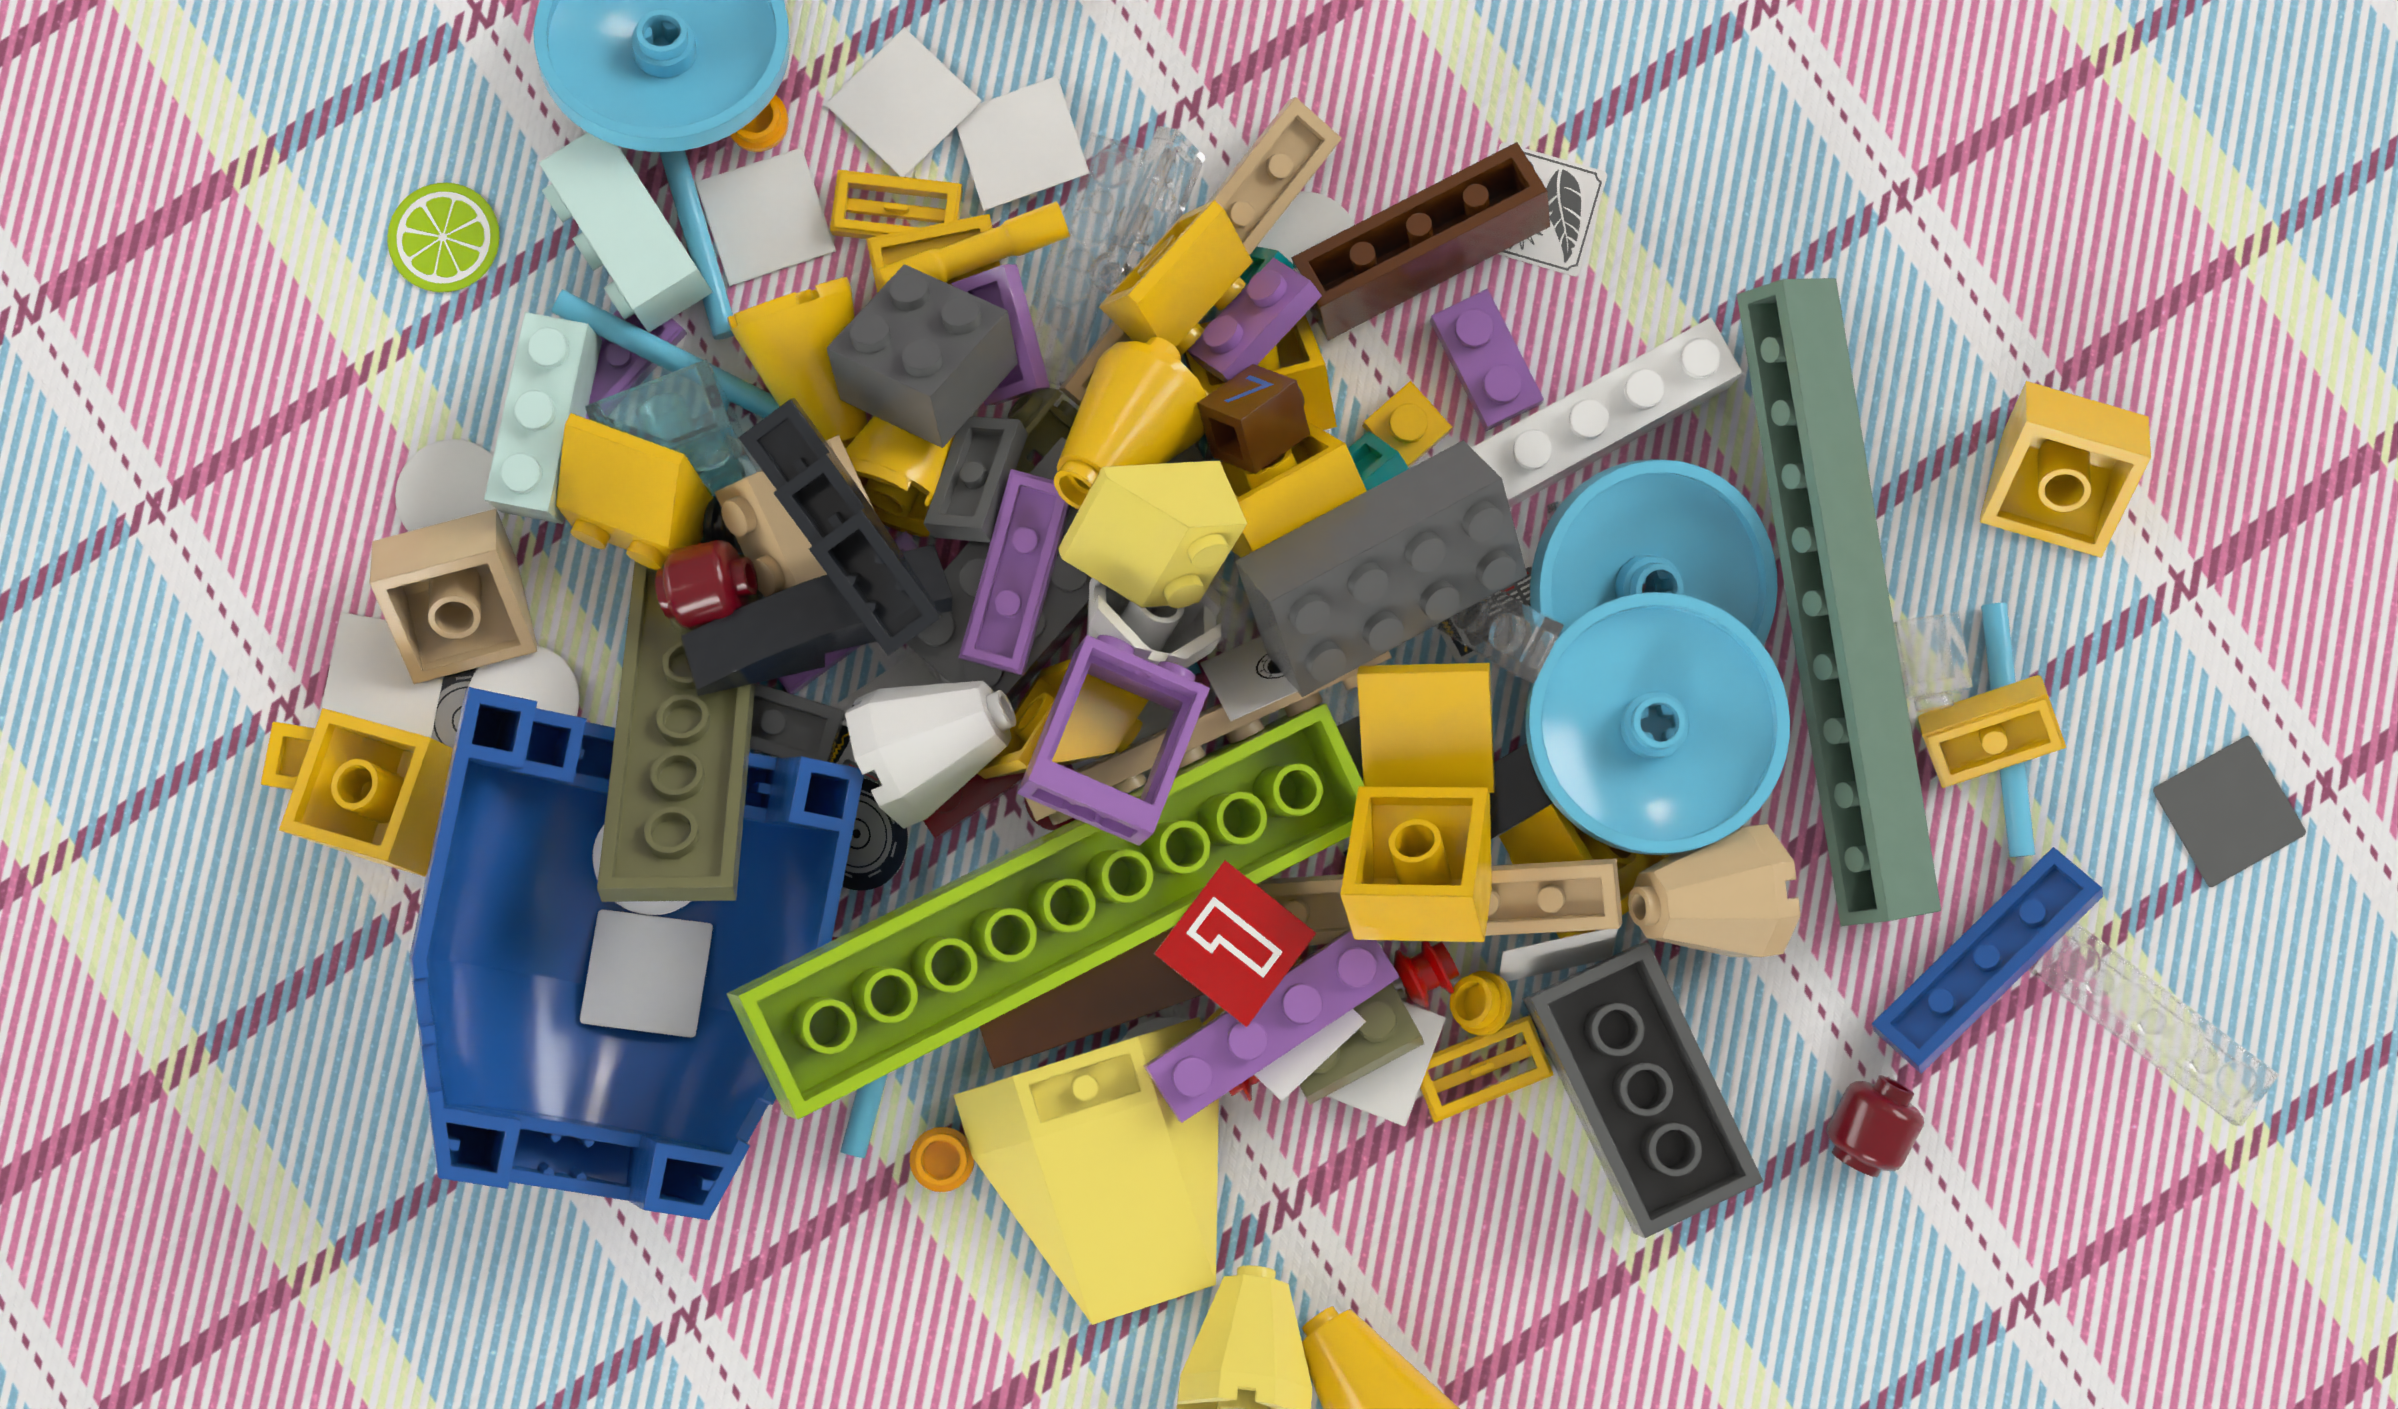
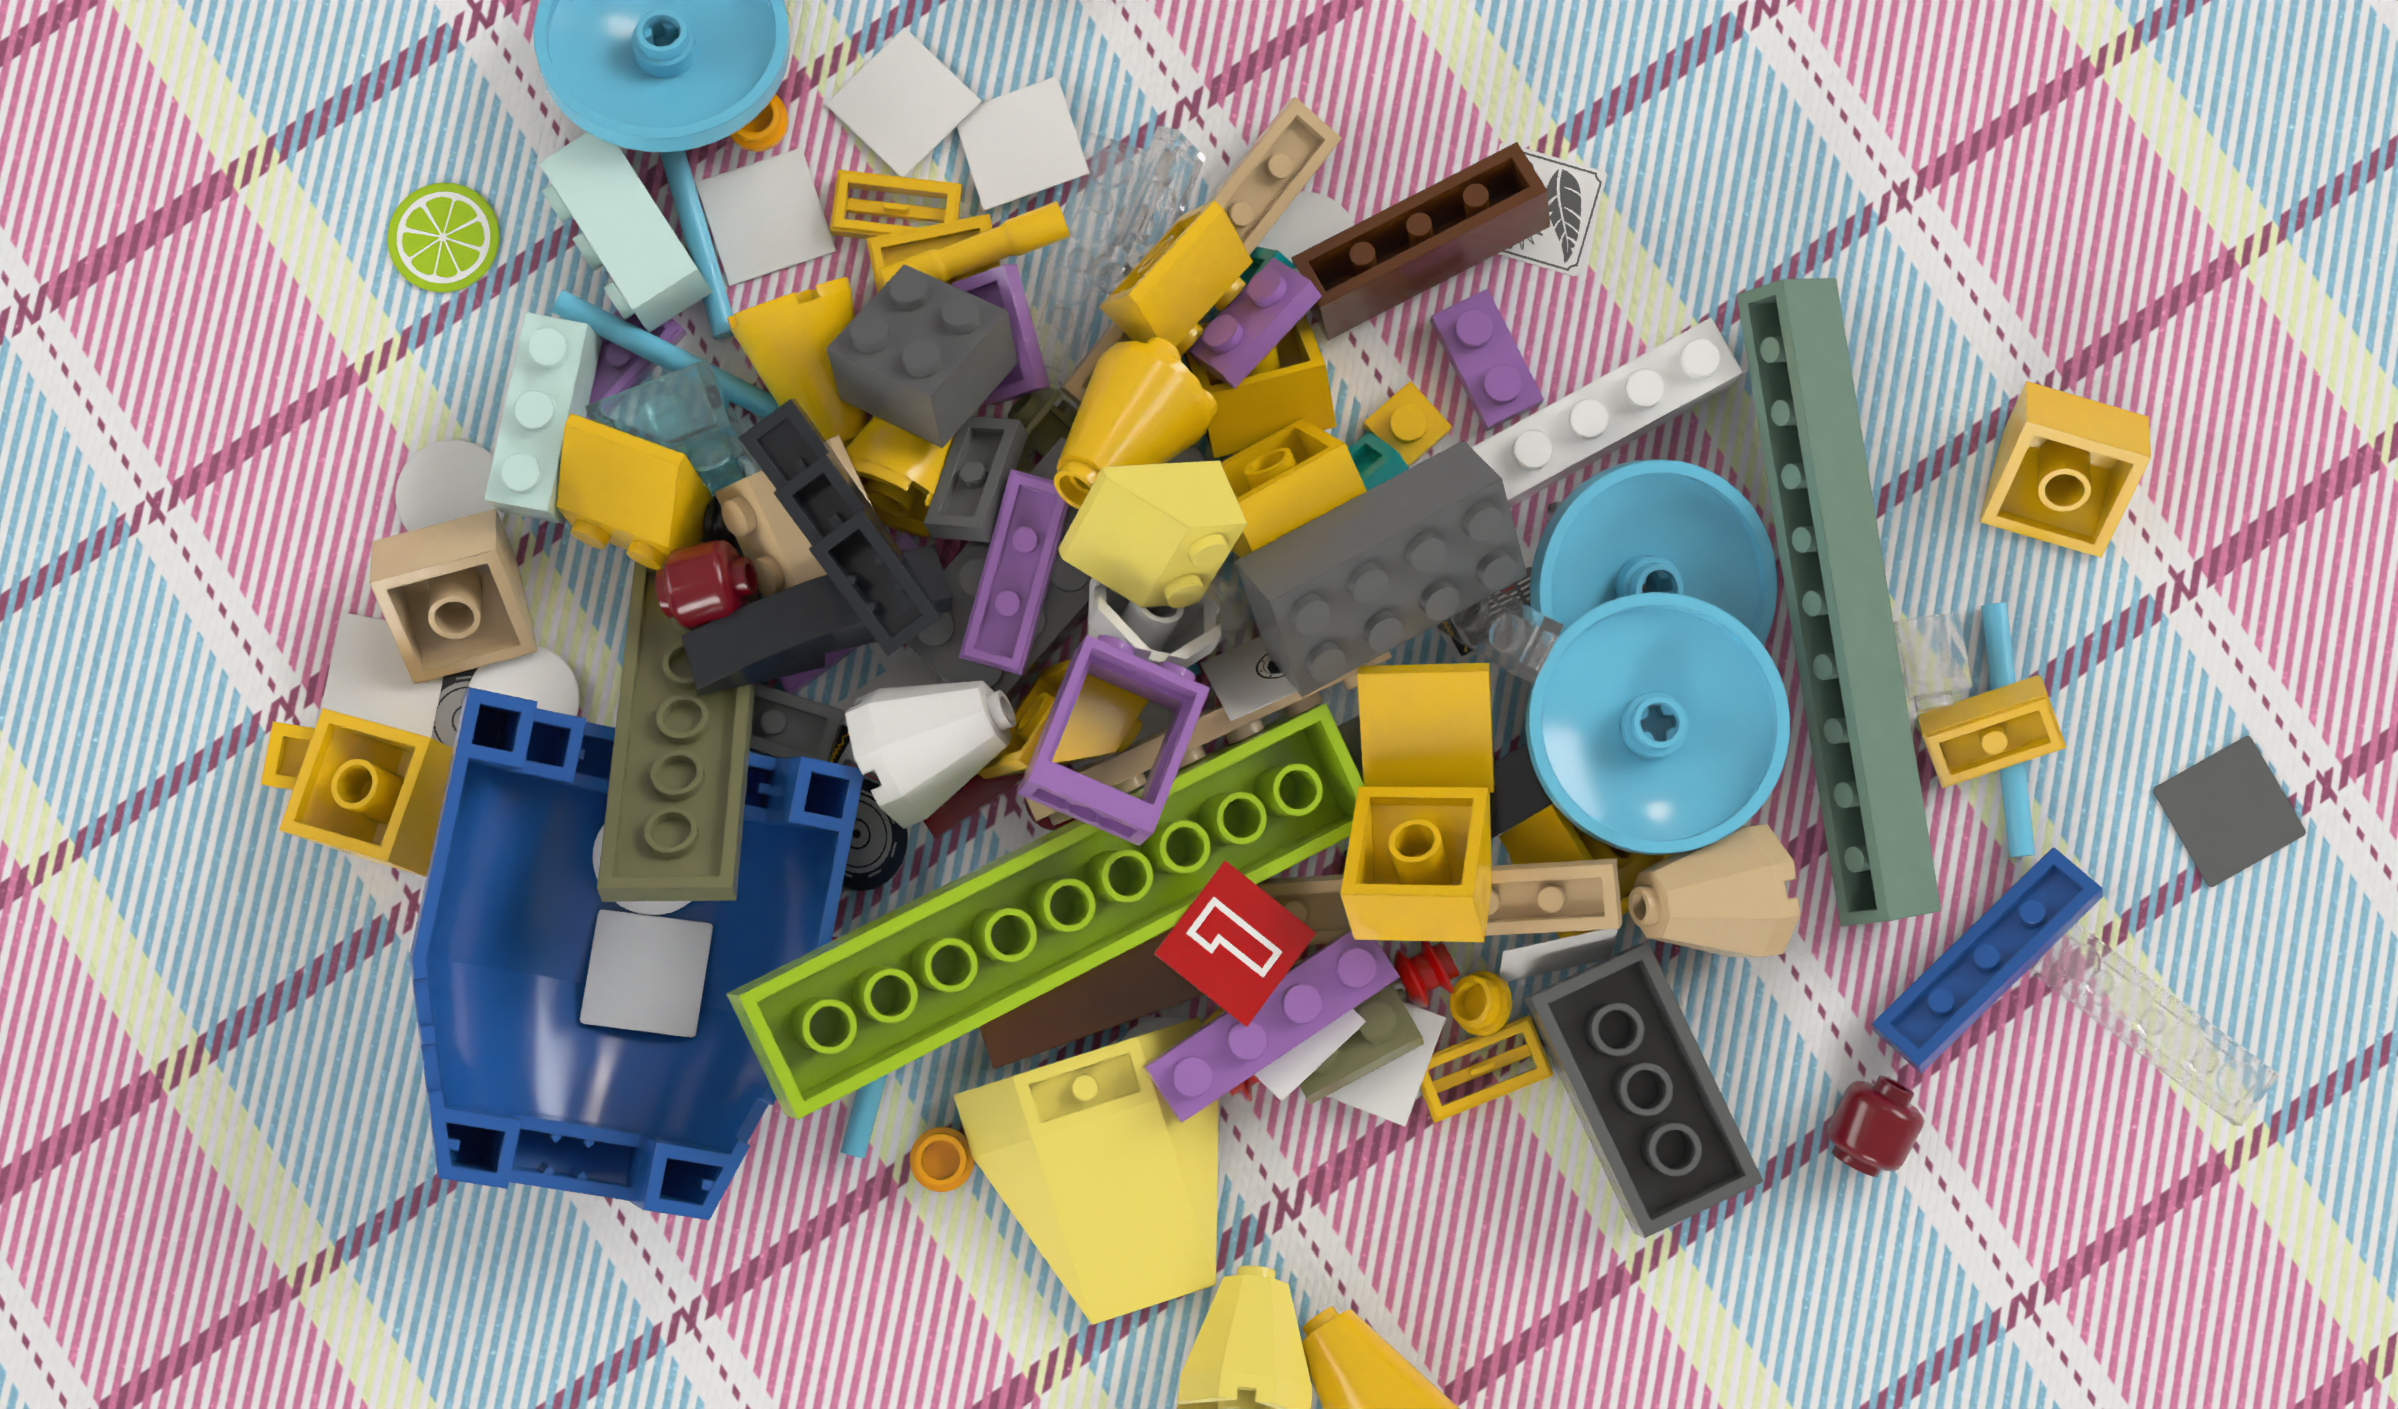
(1254, 418): reddish brown brick -> none

